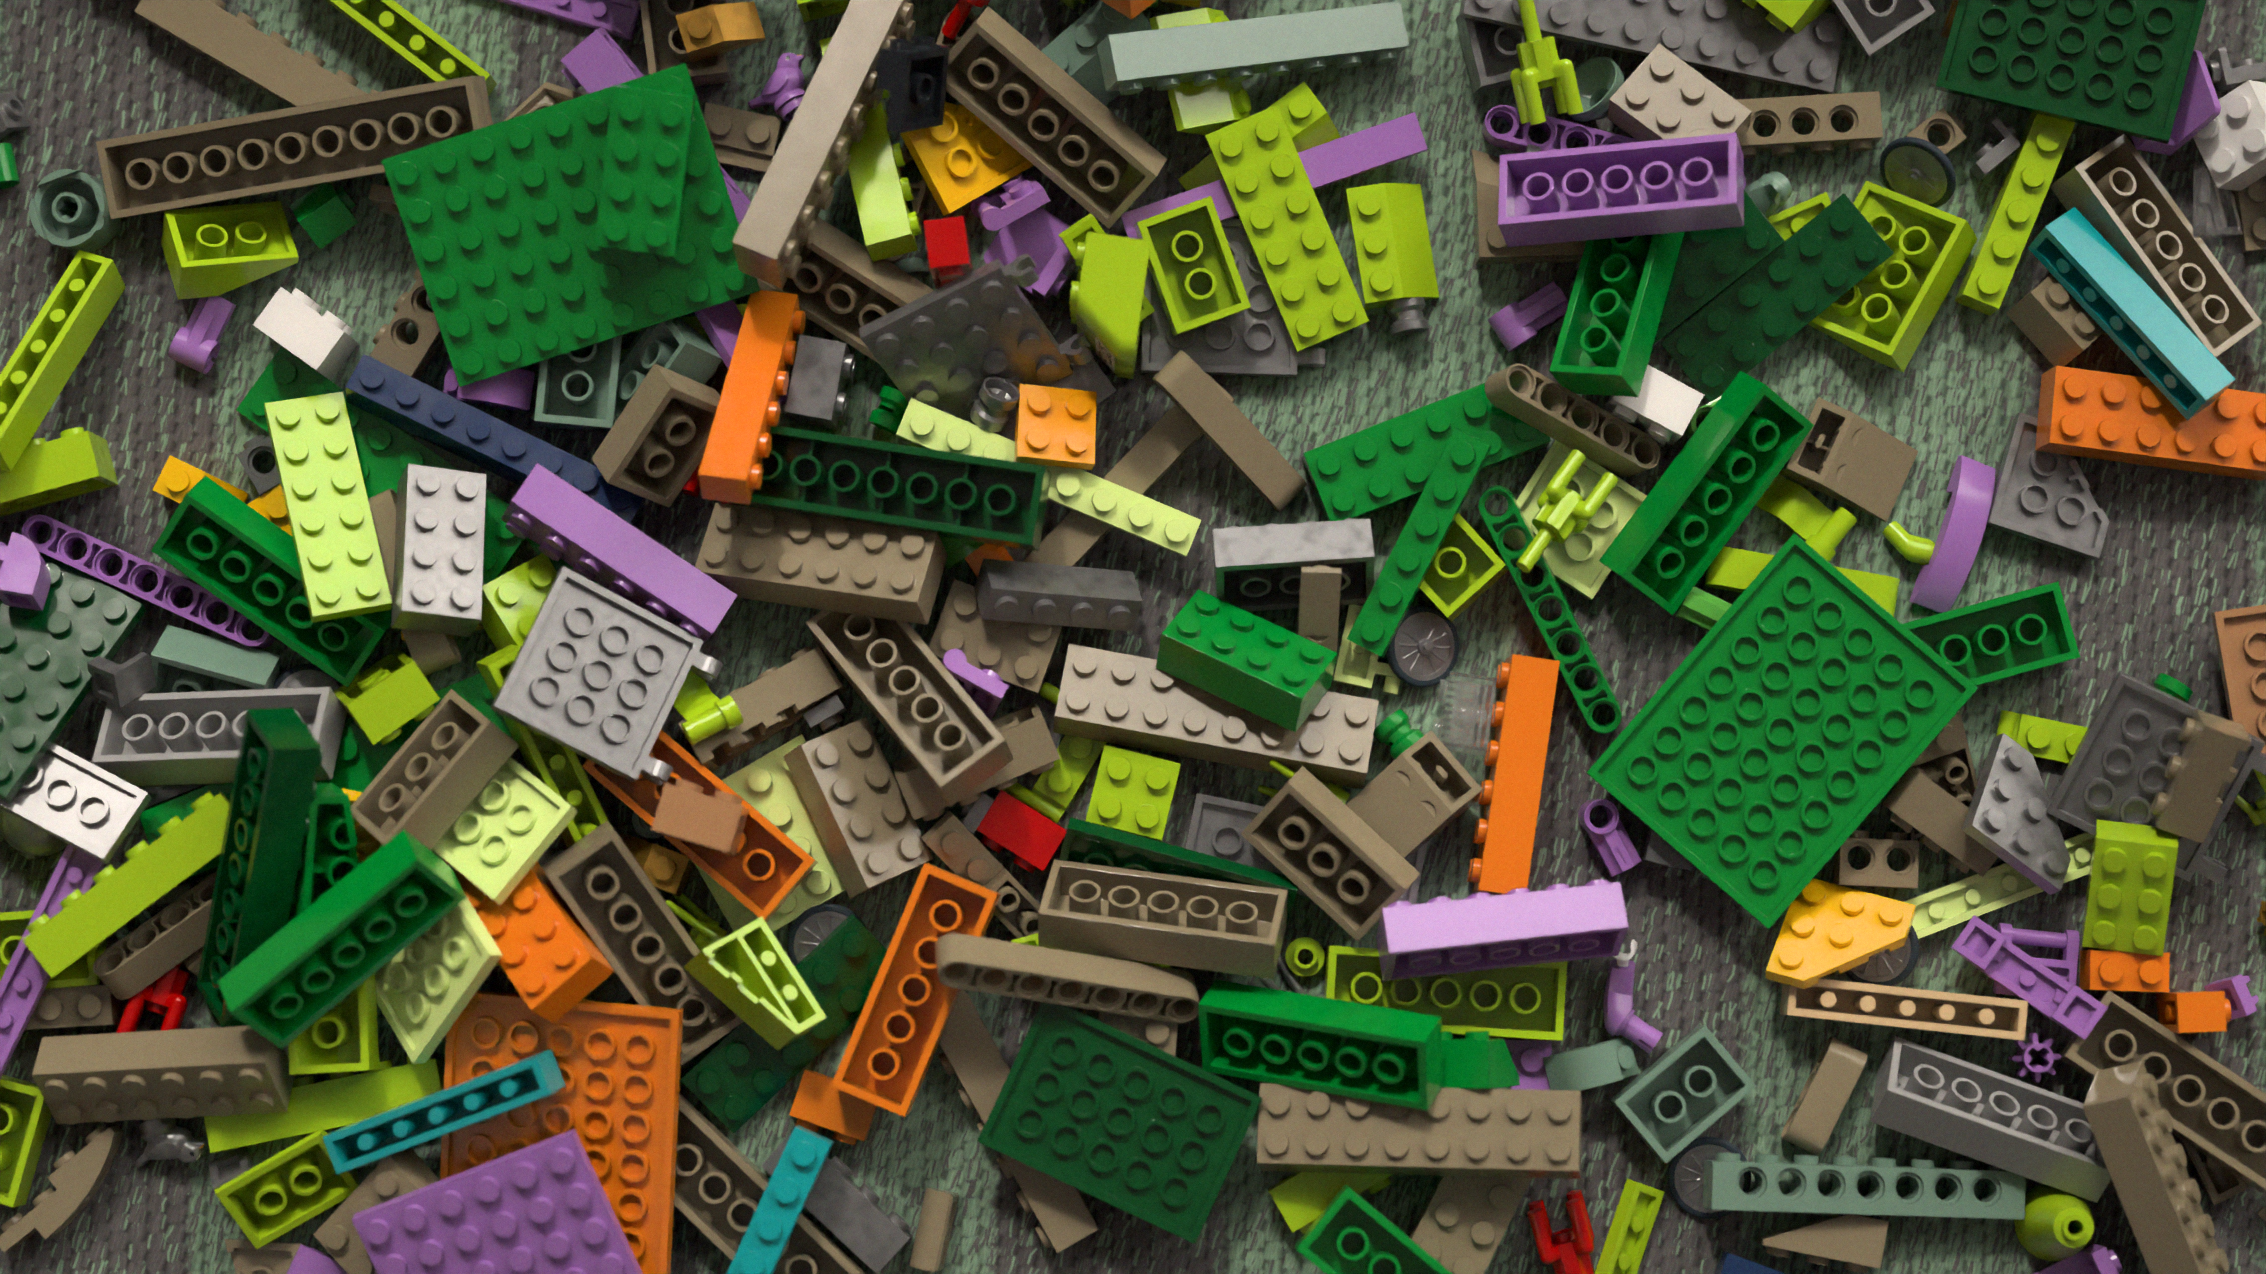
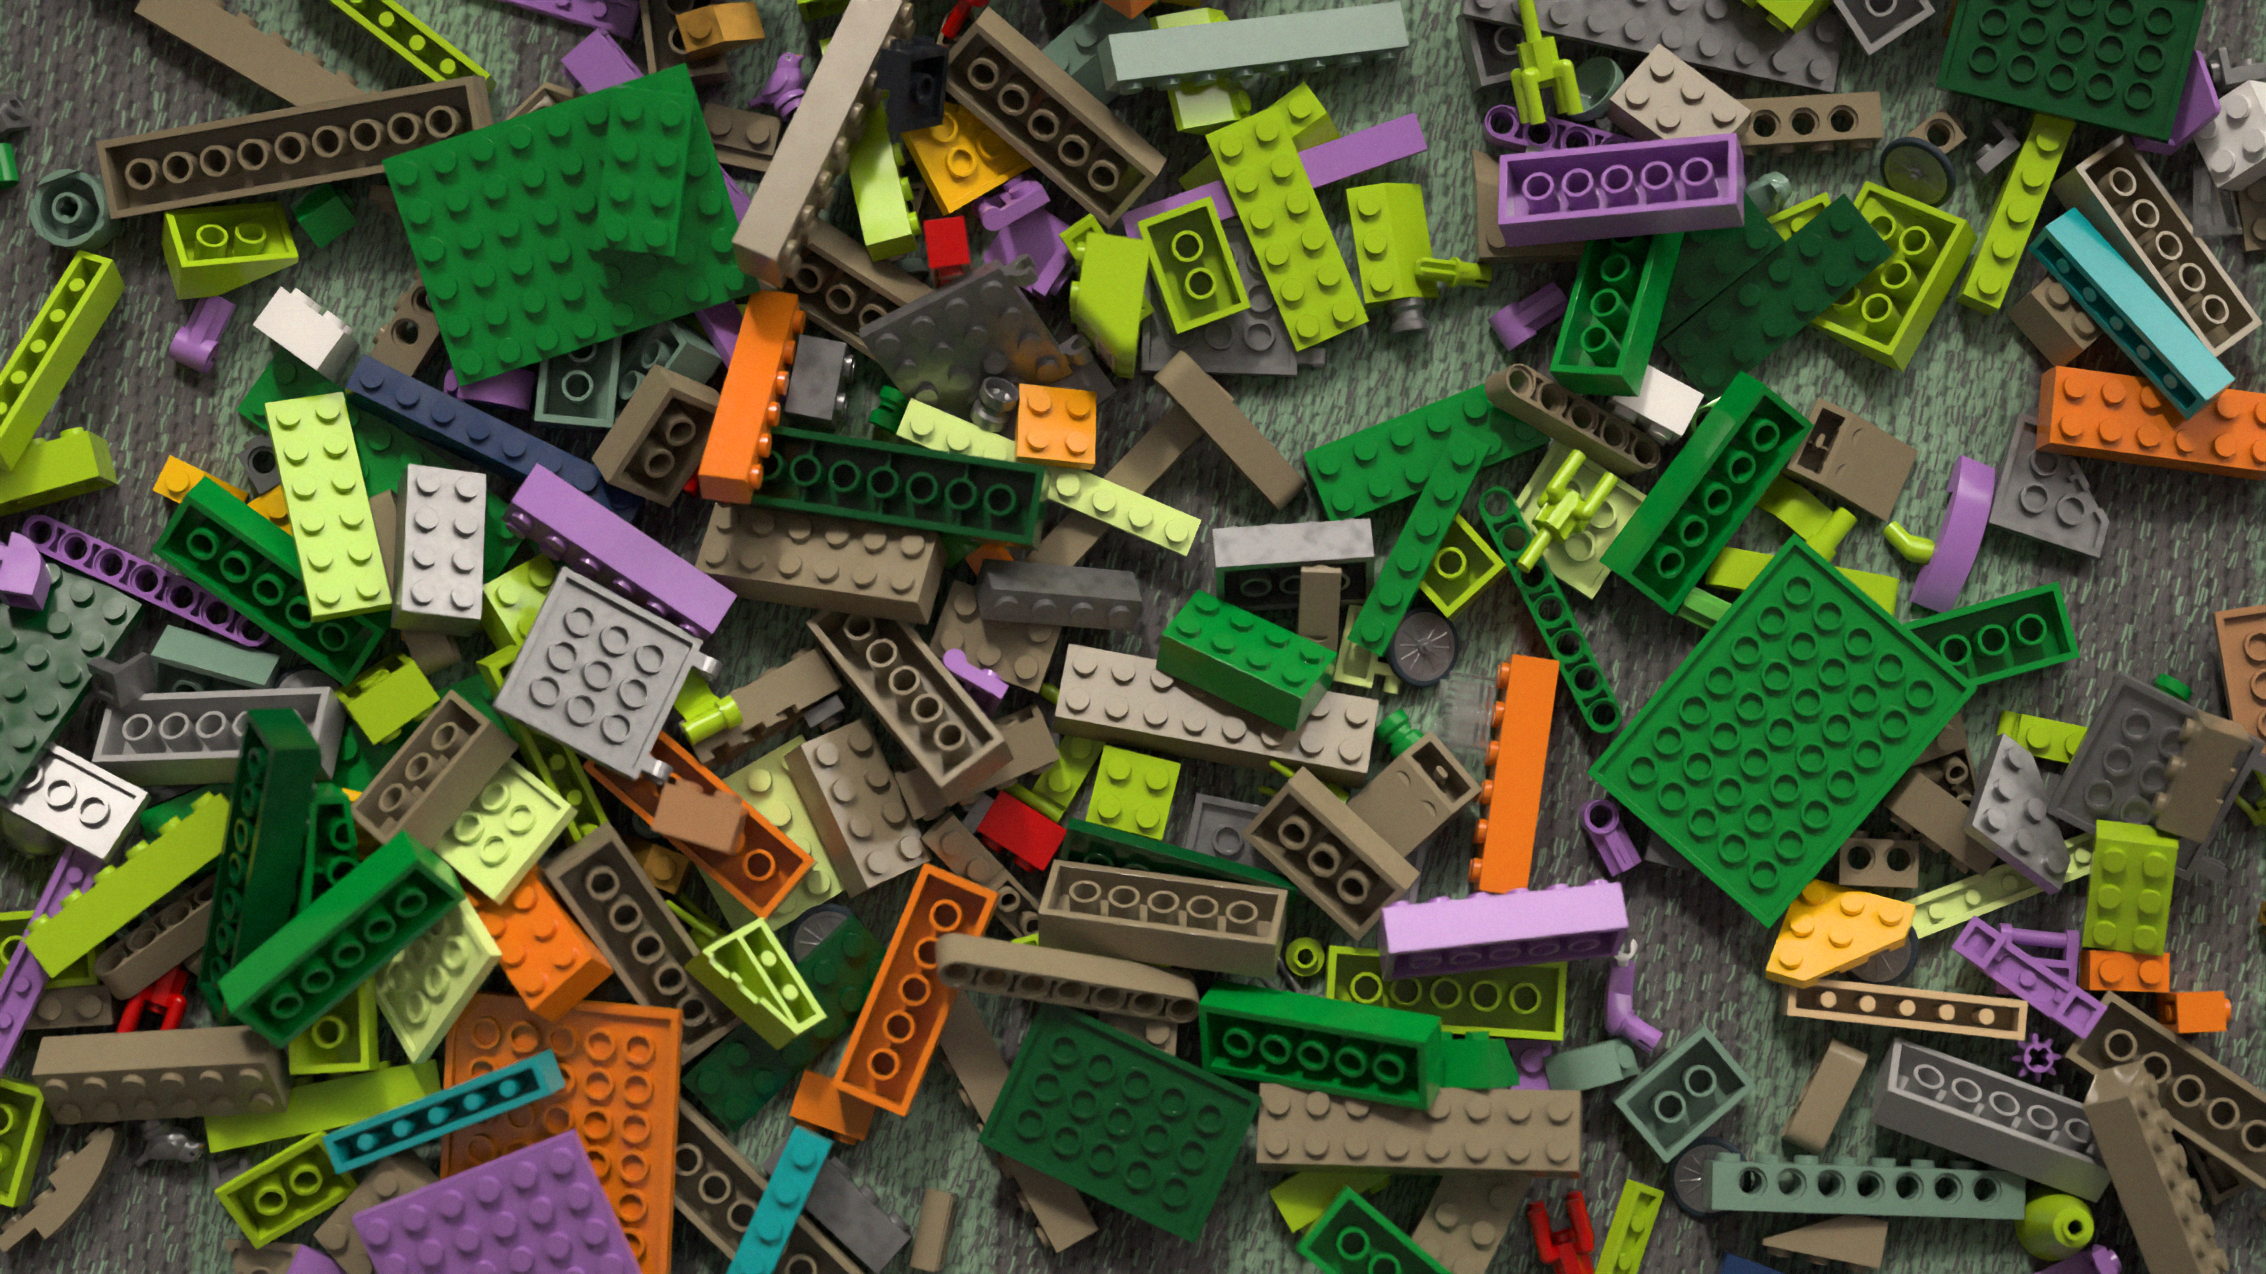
(1453, 272): none -> lime axle
(2237, 993): medium lavender tile -> none

